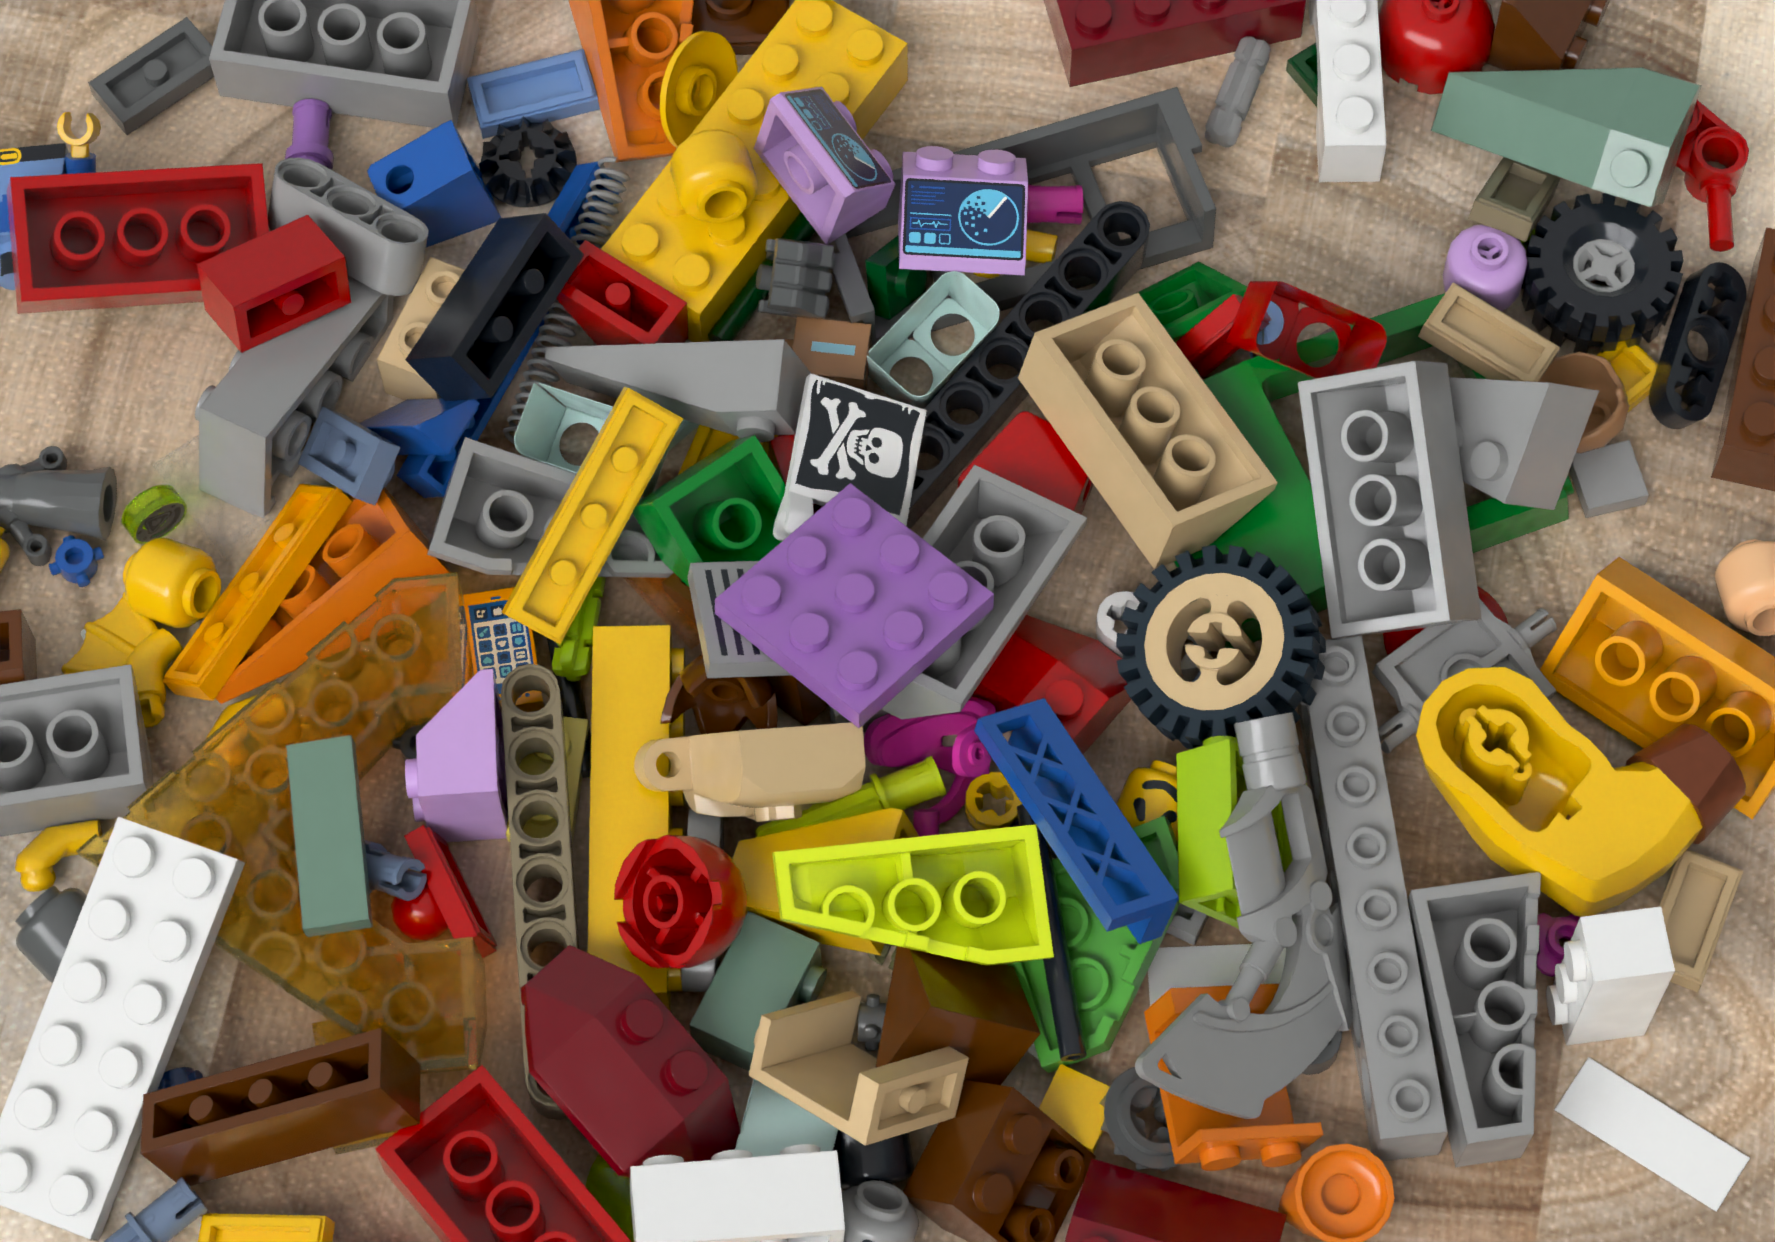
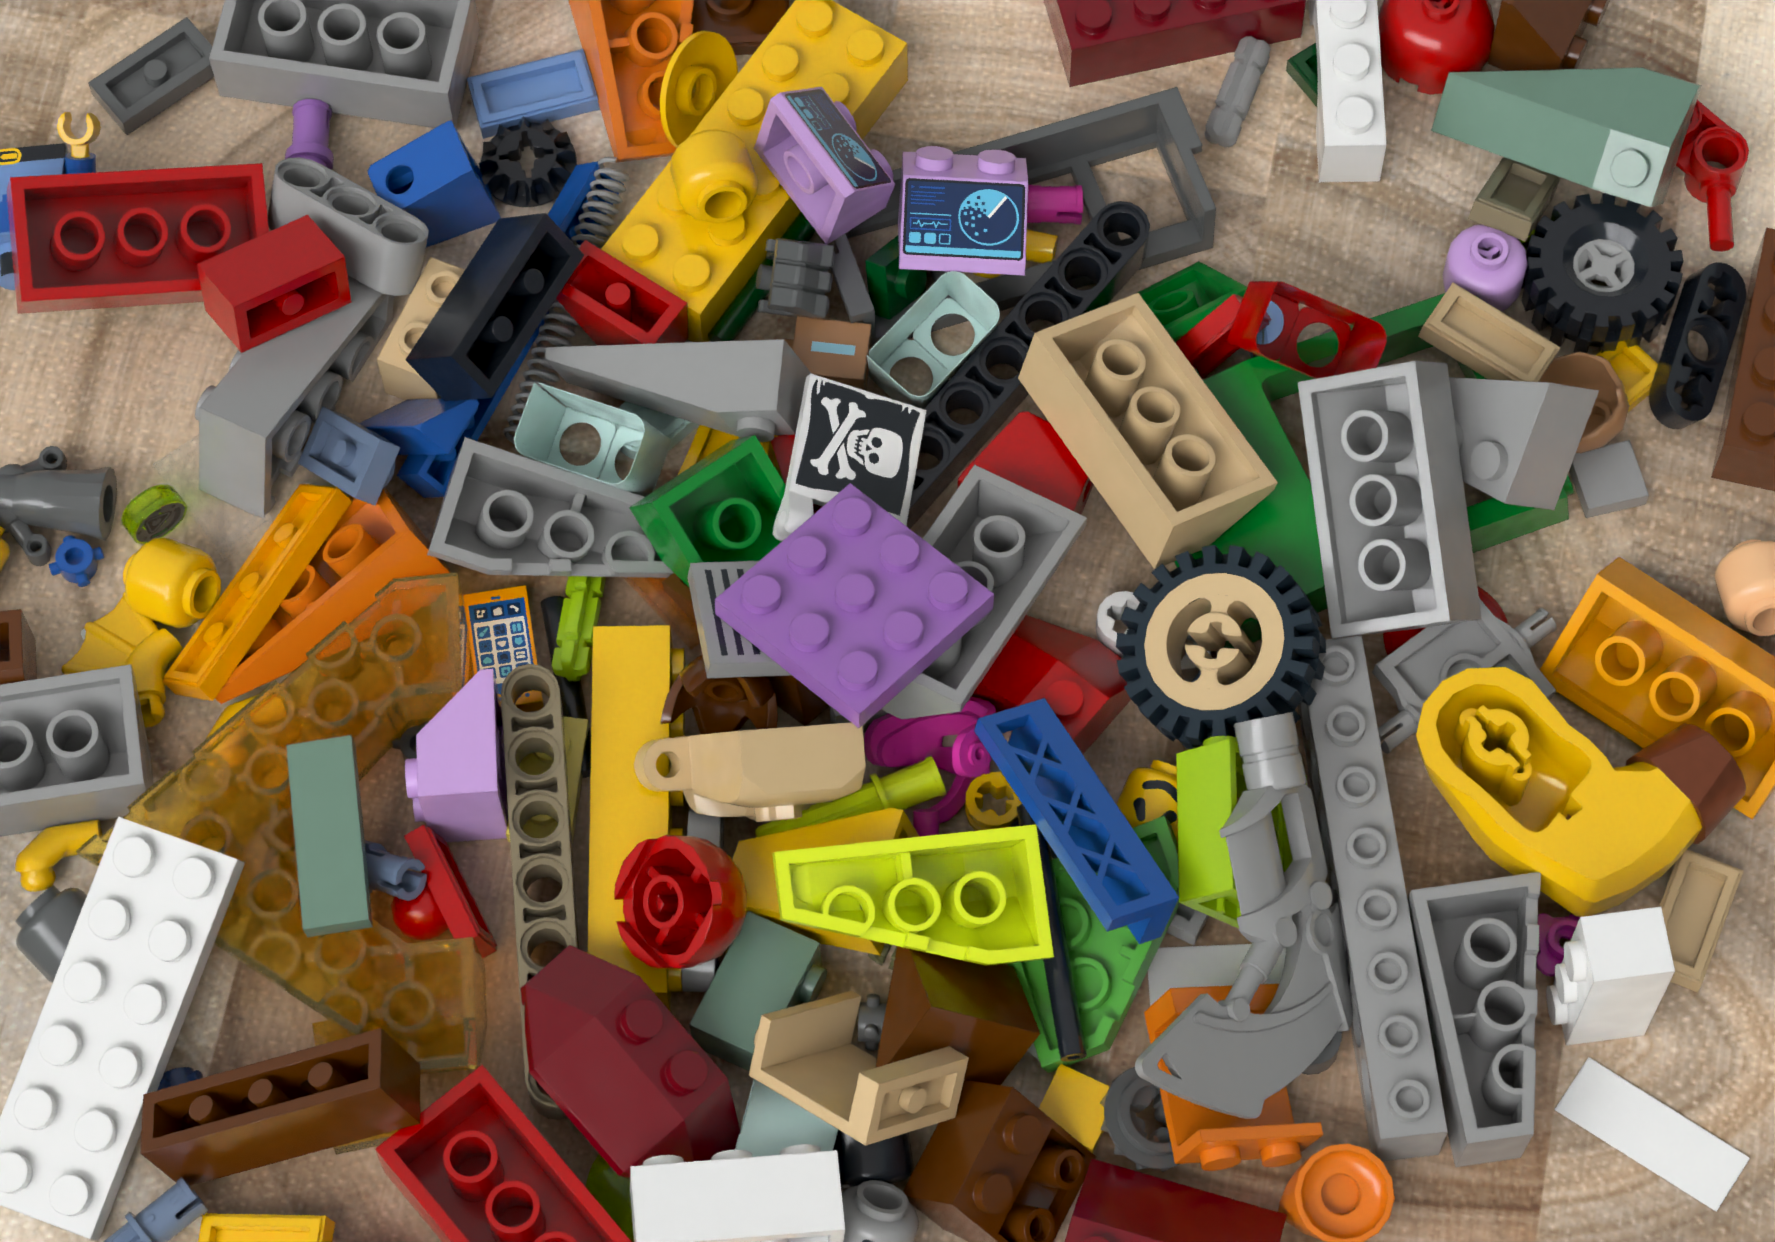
(592, 515): yellow tile -> none

